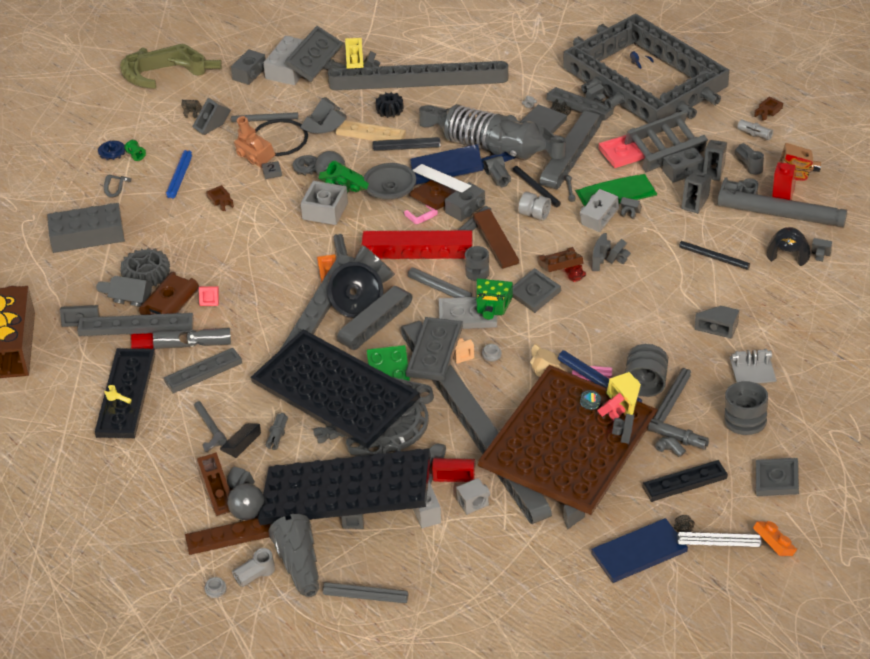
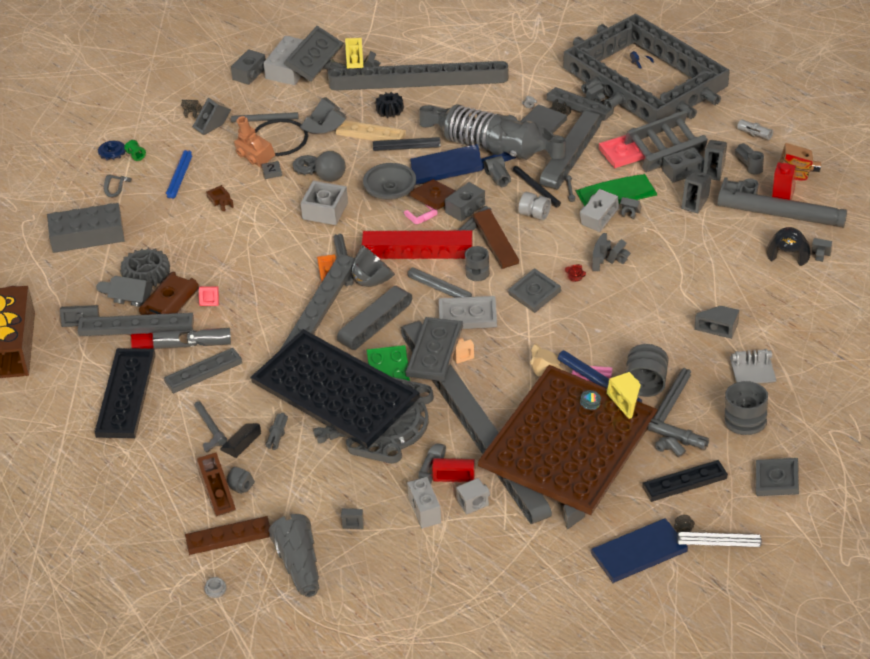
(113, 395): light yellow hand -> none
(178, 54): olive piece -> none
(245, 501): dark grey piece -> none
(260, 565): light grey piece -> none
(341, 175): green plate -> none
(347, 486): black plate -> none
(357, 277): black dish -> none
(365, 592): dark grey axle -> none
(441, 178): white sticker -> none
(491, 352): light grey plate -> none
(493, 297): green torso -> none
(560, 260): reddish brown plate -> none
(612, 406): coral tile -> none
(624, 428): dark grey tile -> none
(715, 255): black bar -> none
(768, 107): reddish brown plate -> none
(778, 542): orange plate -> none

